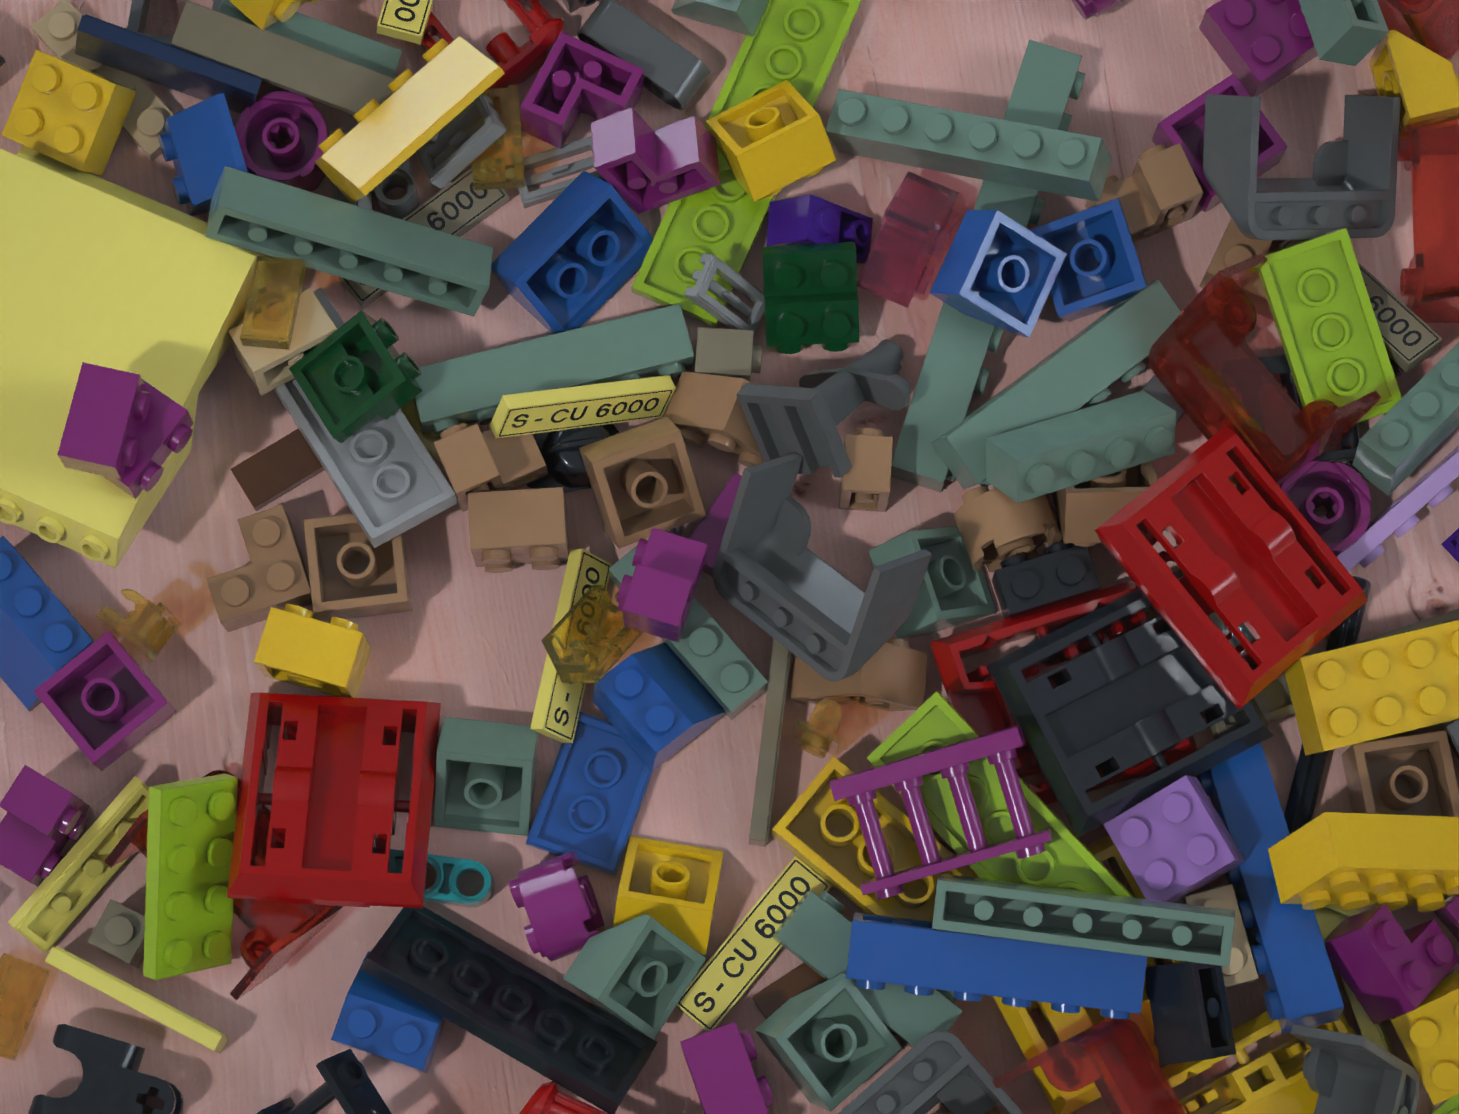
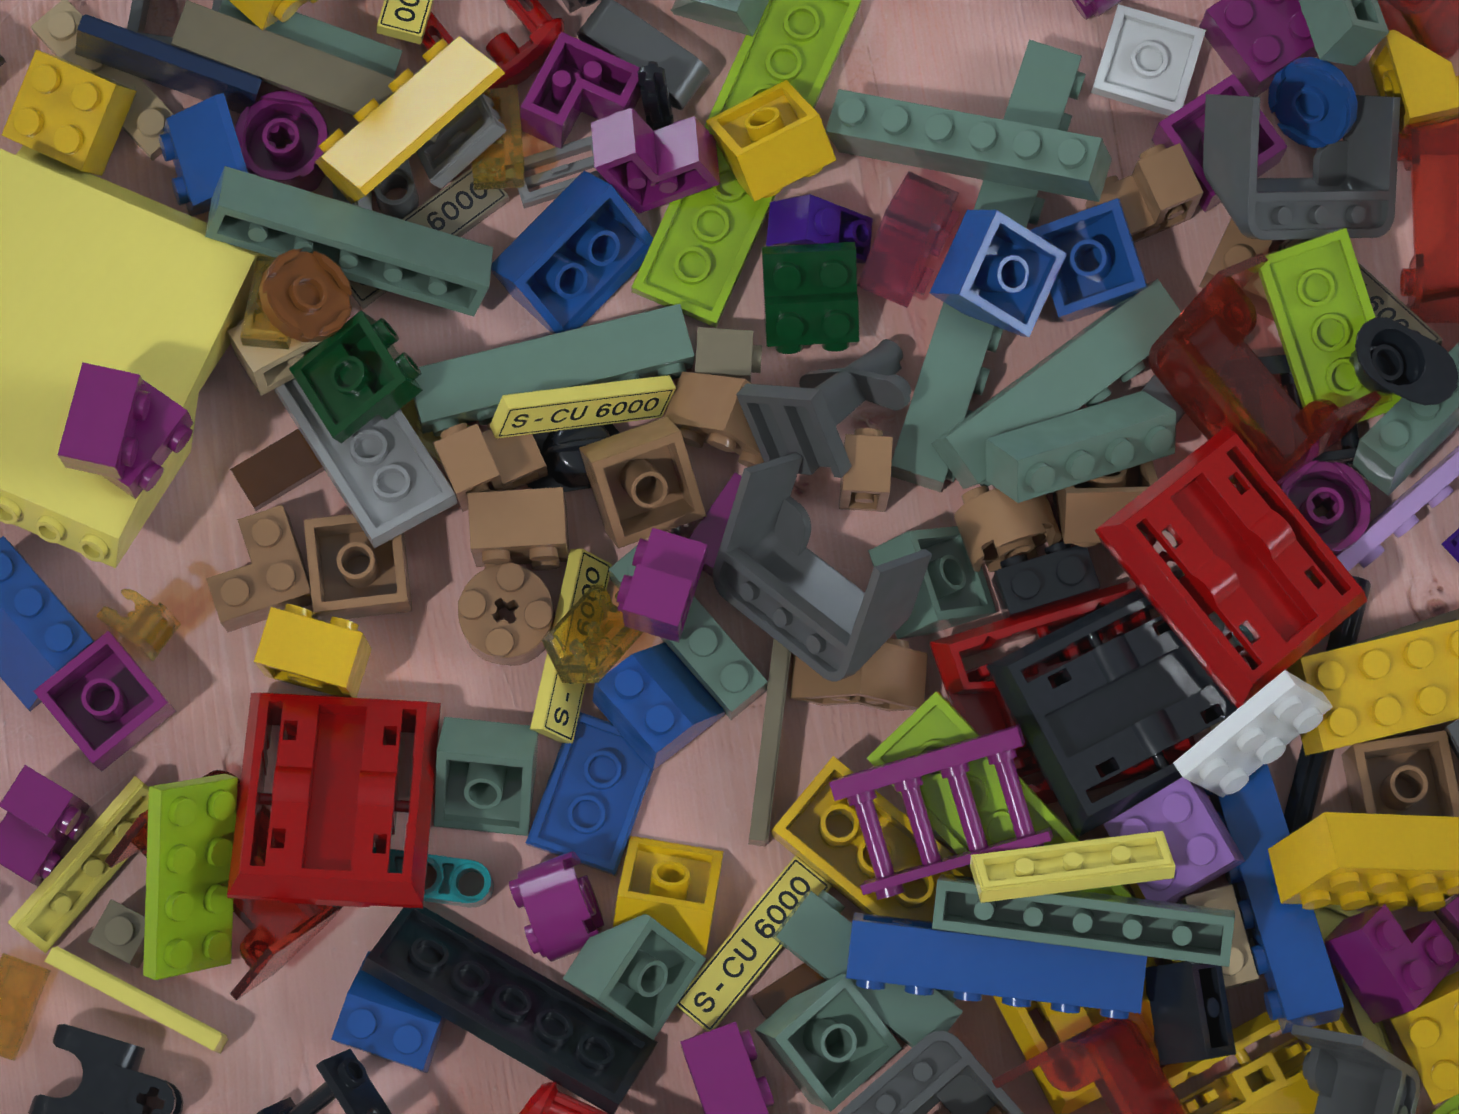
(305, 295): none -> dark orange tile
(512, 588): none -> medium nougat brick
(655, 96): none -> black axle
(705, 282): light grey tile -> none
(819, 732): clear yellow hinge -> none
(1072, 866): none -> light yellow tile
(1148, 61): none -> white plate
(1254, 735): none -> white plate
(1313, 102): none -> blue tile
(1403, 363): none -> black piece

